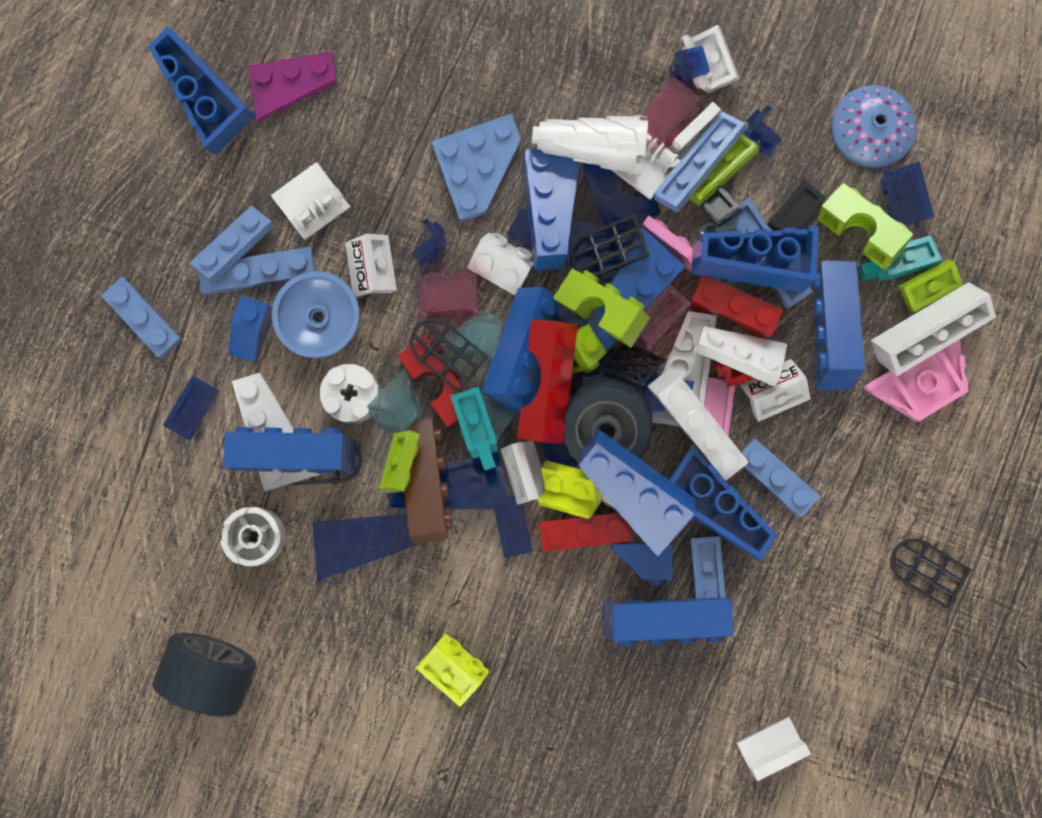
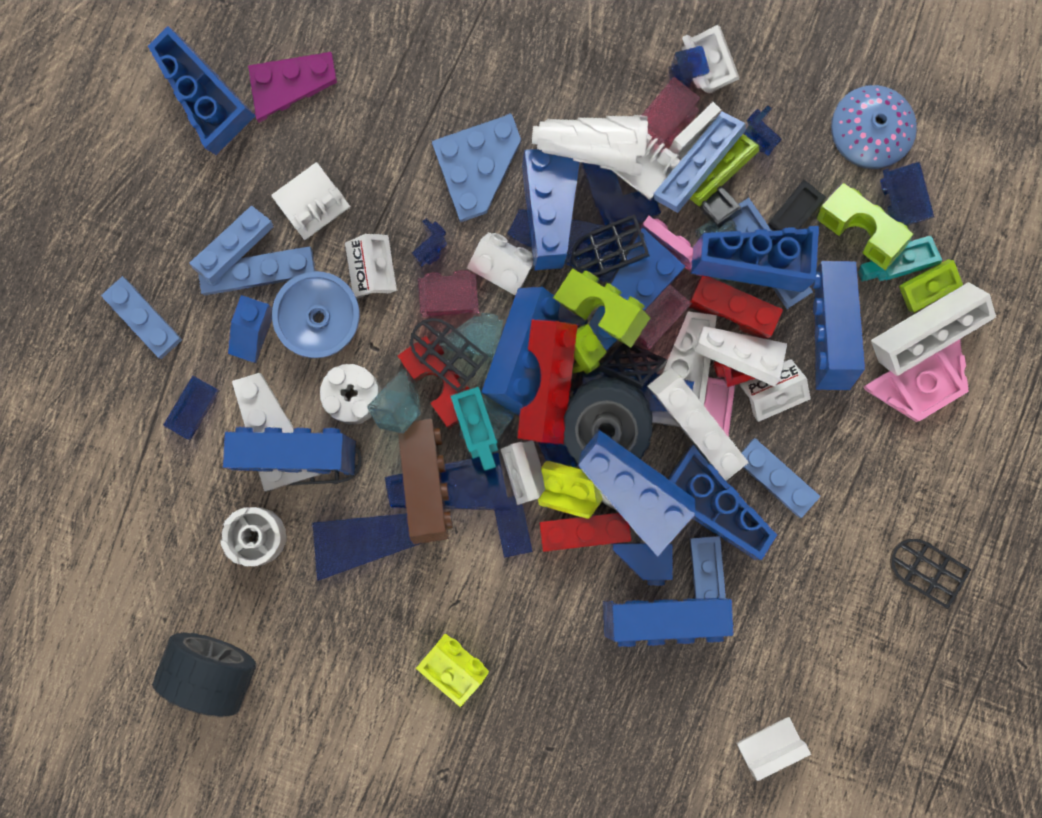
(399, 461): lime plate -> none

